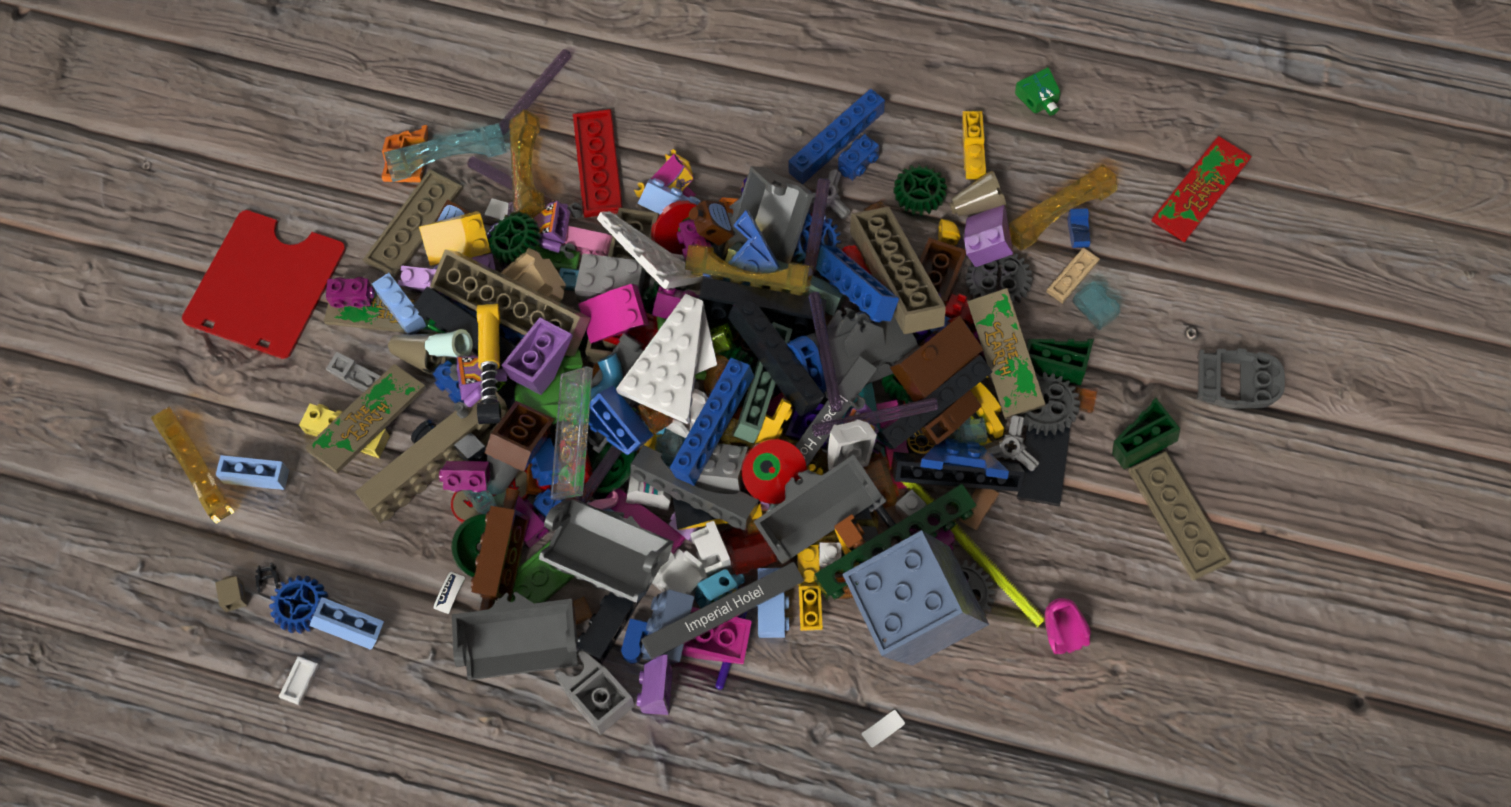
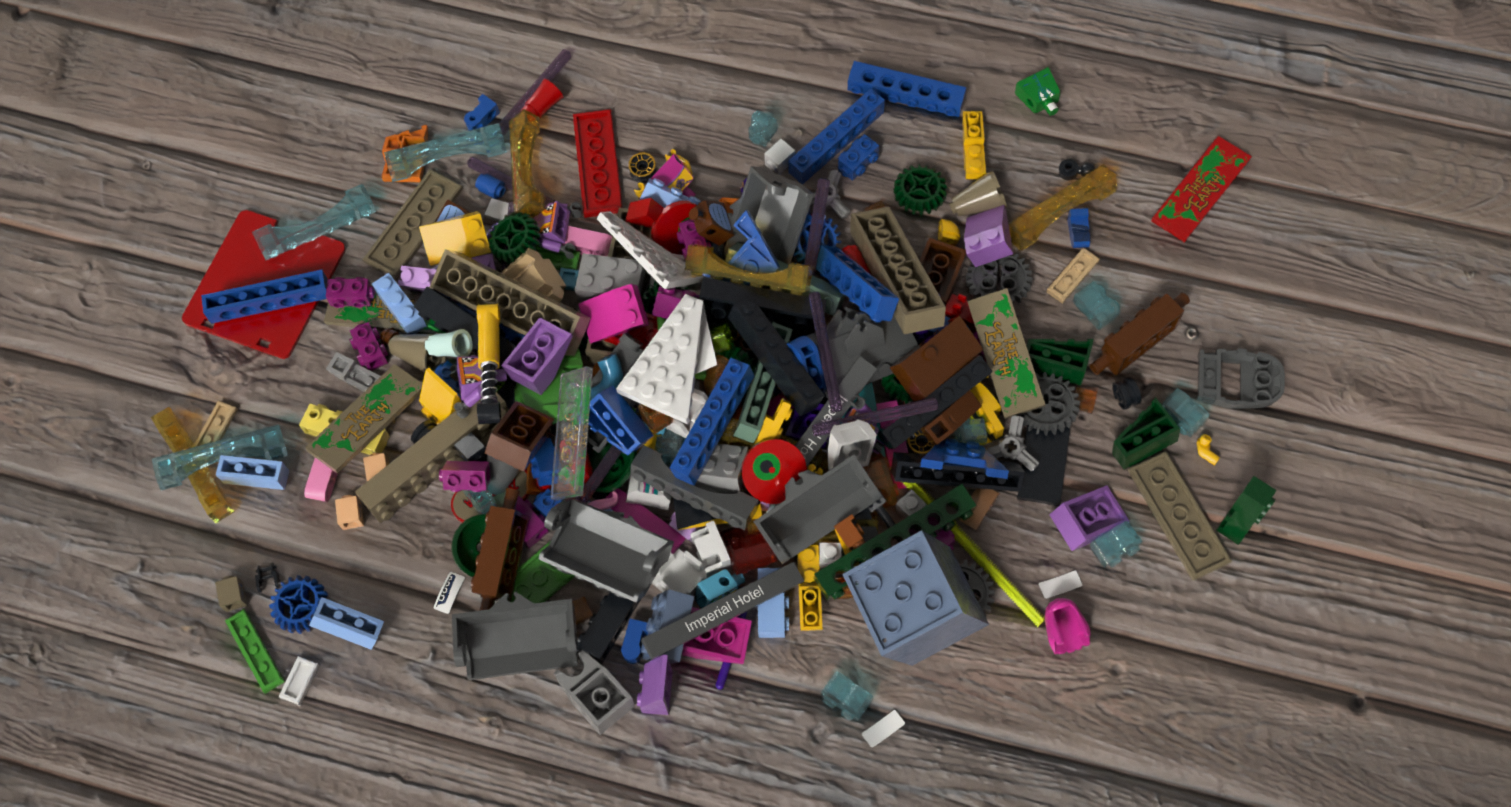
(175, 467): none -> clear light blue arch
(217, 423): none -> tan tile
(254, 651): none -> bright green tile
(265, 296): none -> blue brick
(278, 240): none -> clear light blue arch
(320, 482): none -> bright pink beam
(349, 512): none -> light nougat brick
(366, 341): none -> magenta brick
(374, 464): none -> light nougat brick
(387, 334): none -> reddish brown plate
(437, 397): none -> yellow slope
(482, 114): none -> blue leg
(490, 186): none -> blue brick
(543, 98): none -> red plant
(644, 212): none -> red slope
(645, 161): none -> black wheel
(762, 128): none -> clear light blue brick
(778, 156): none -> white brick
(846, 696): none -> clear light blue brick
(903, 81): none -> blue brick
(1060, 584): none -> white sticker
(1070, 174): none -> black plate
(1088, 517): none -> medium lavender slope
(1116, 544): none -> clear light blue brick
(1127, 393): none -> black wheel
(1140, 334): none -> reddish brown brick
(1185, 412): none -> clear light blue brick
(1204, 449): none -> yellow arm
(1247, 510): none -> dark green wedge

